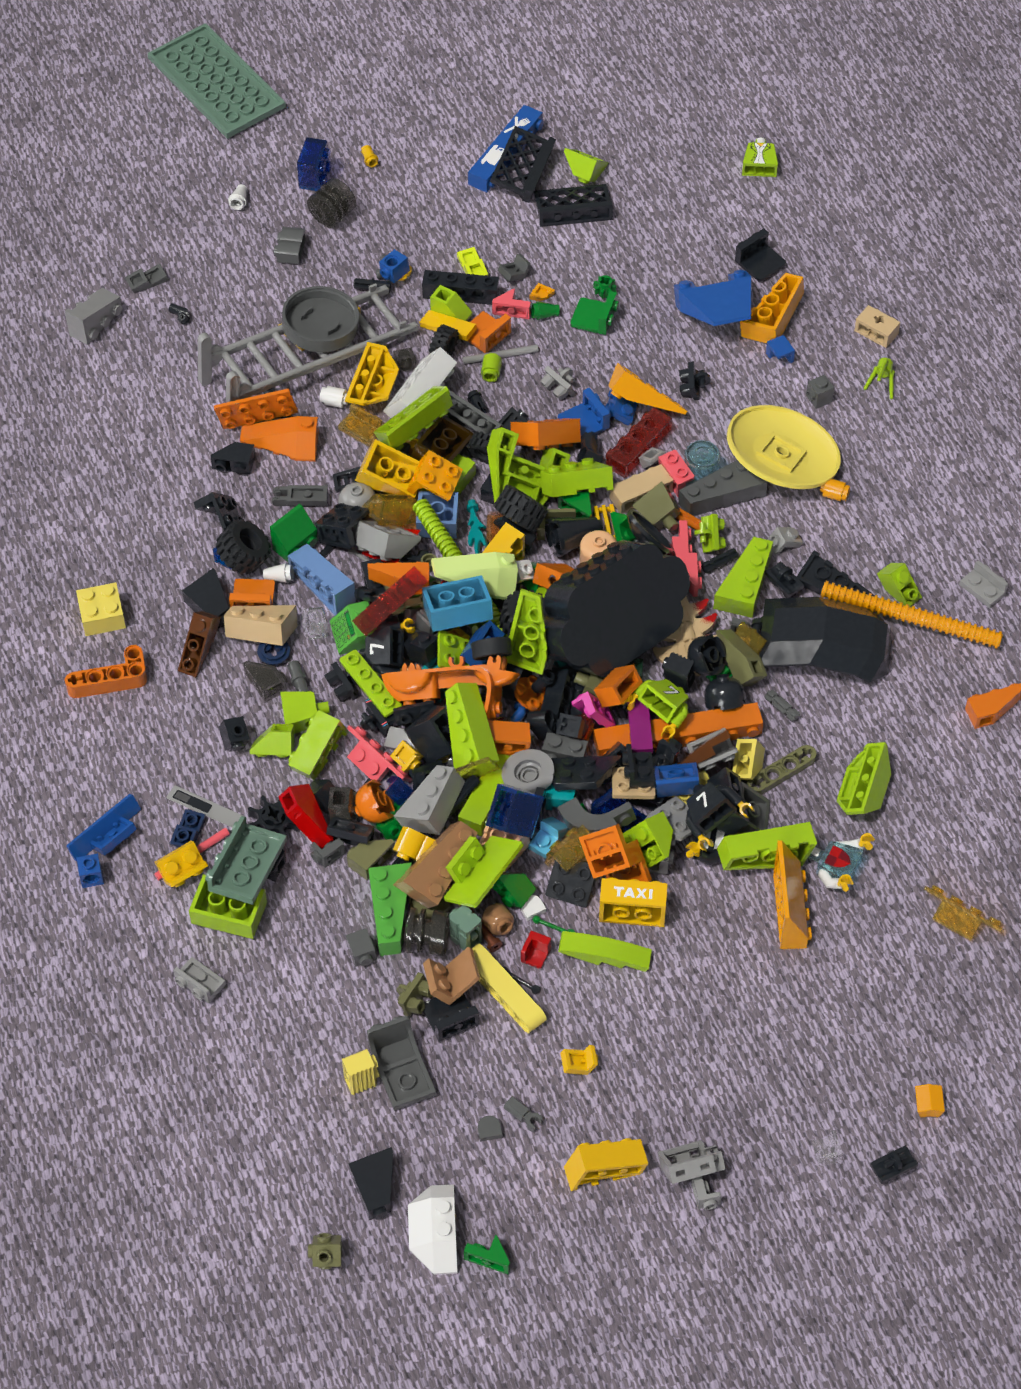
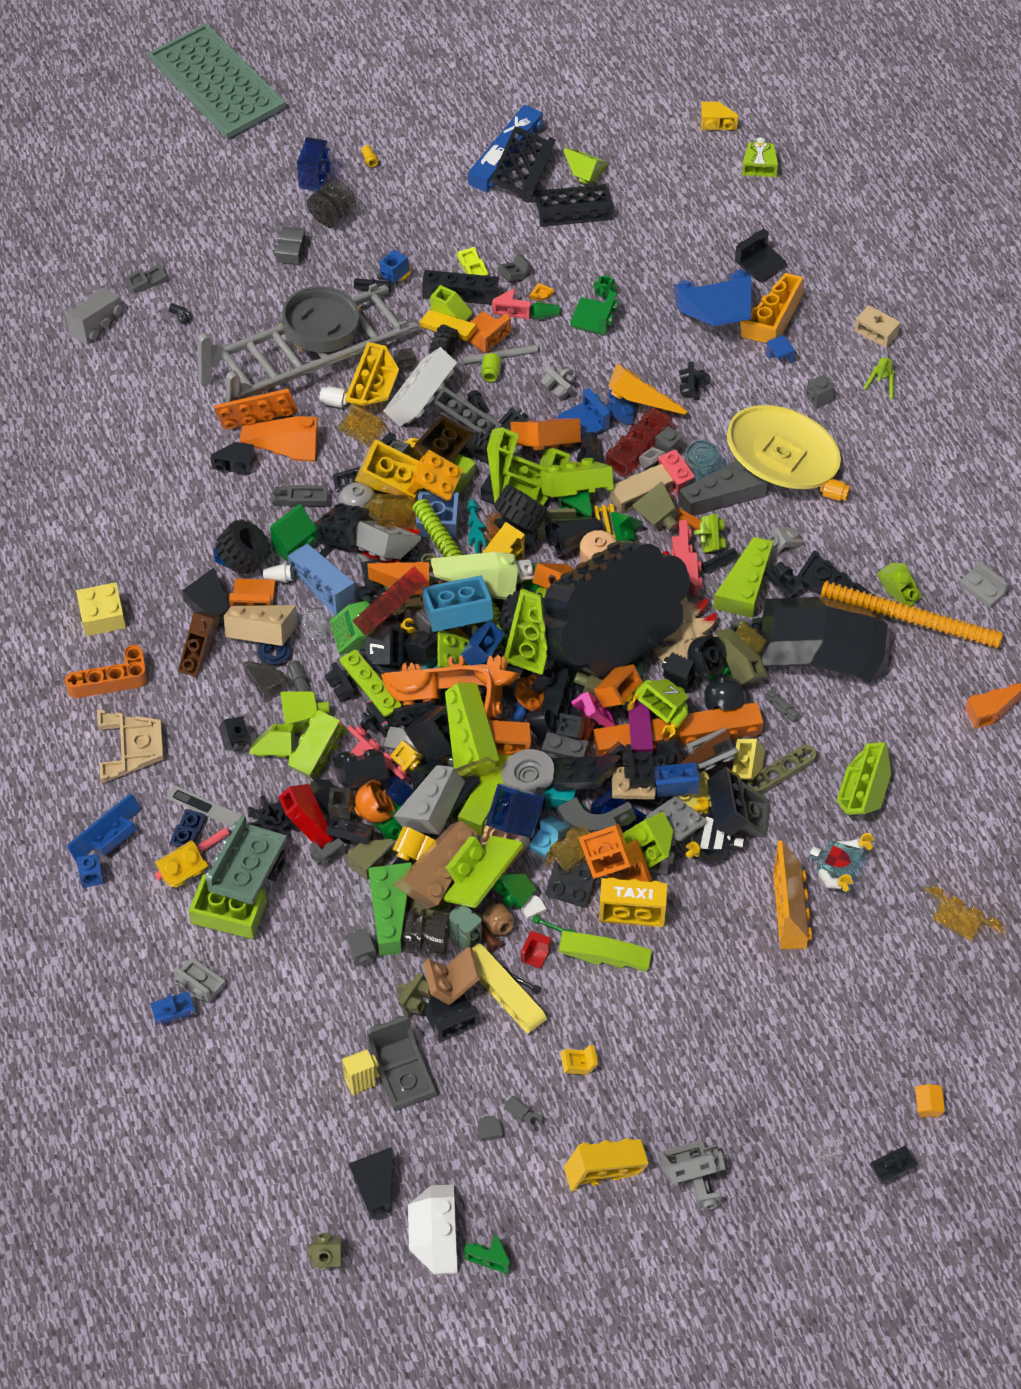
(139, 743): none -> tan wing
(172, 1008): none -> blue hips
(220, 505): black bracket -> none
(237, 199): white cone -> none
(357, 770): none -> black brick
(415, 417): lime slope -> none
(491, 647): black tyre -> none
(646, 532): black dish -> none
(669, 440): none -> dark grey brick
(710, 807): black torso -> none
(717, 117): none -> yellow slope
(759, 847): lime wedge -> none

